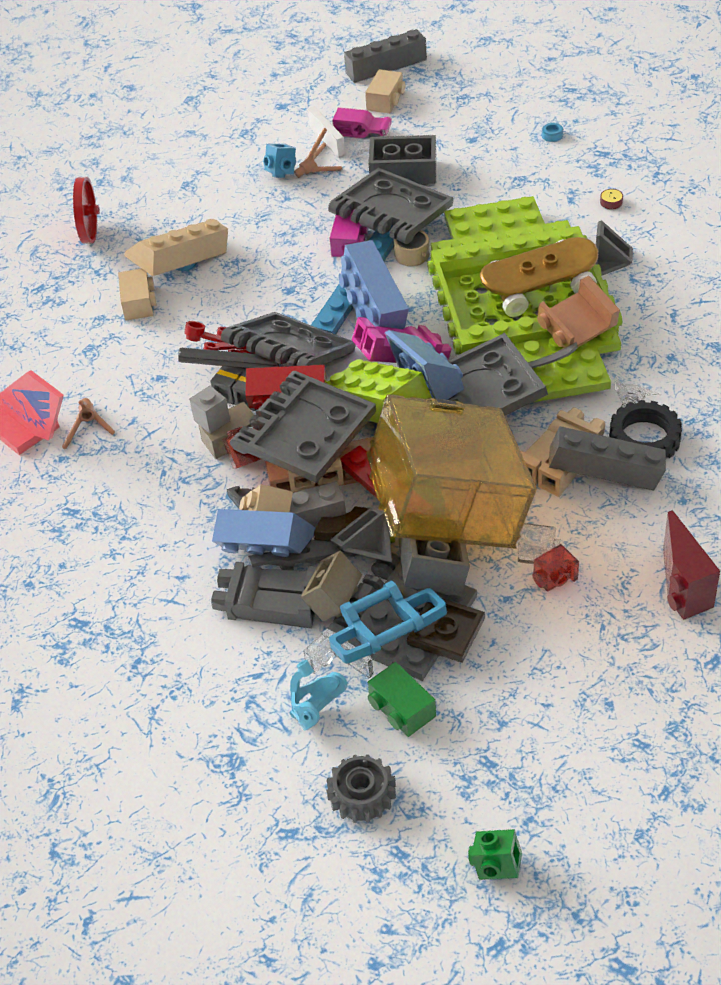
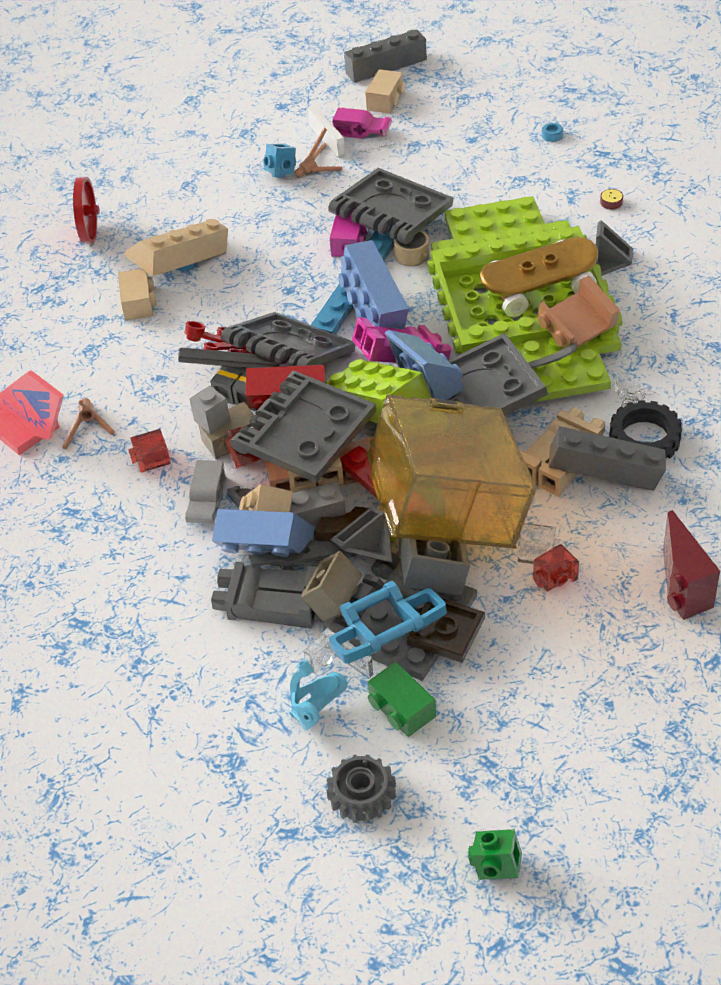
(149, 450): none -> clear red brick
(205, 491): none -> light grey piece
(405, 156): dark grey brick -> none

